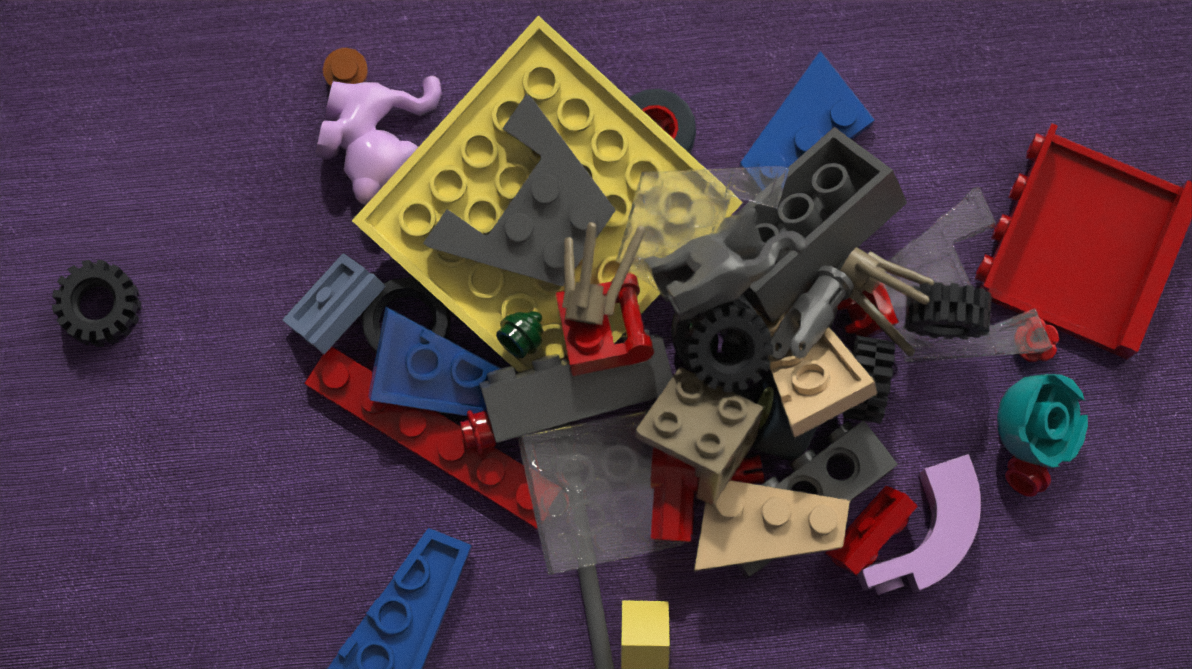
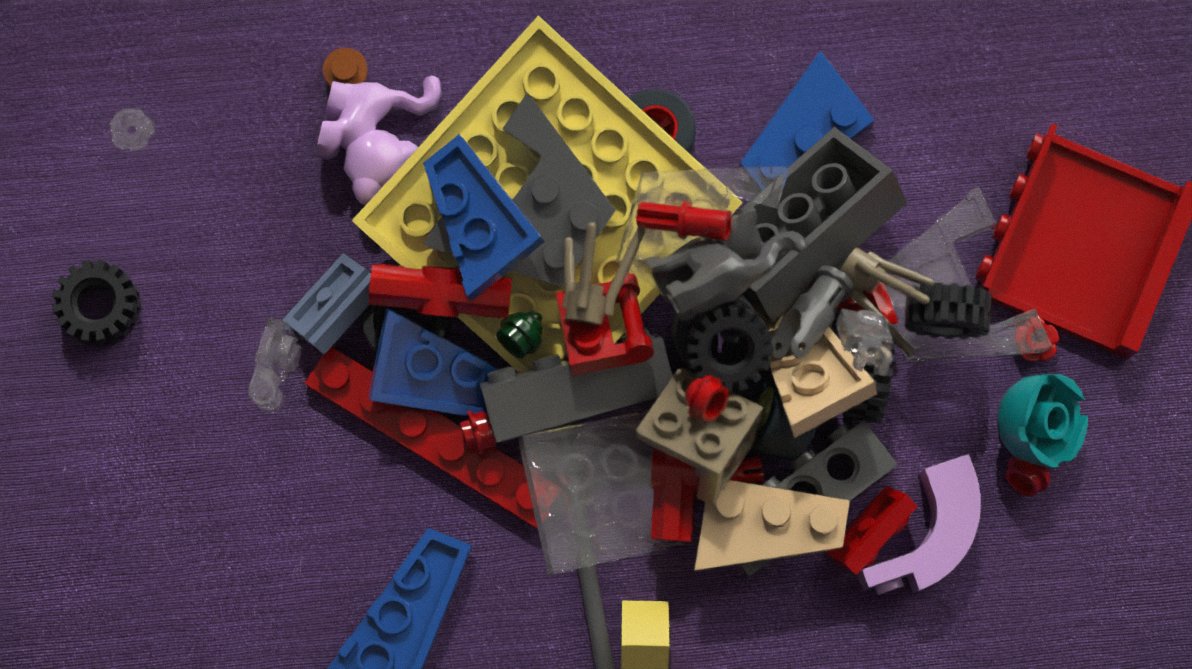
(125, 119): none -> clear plate
(273, 359): none -> clear plate
(435, 292): none -> red piece
(481, 219): none -> blue wing
(685, 220): none -> red axle
(706, 398): none -> red plate
(868, 337): none -> clear plate

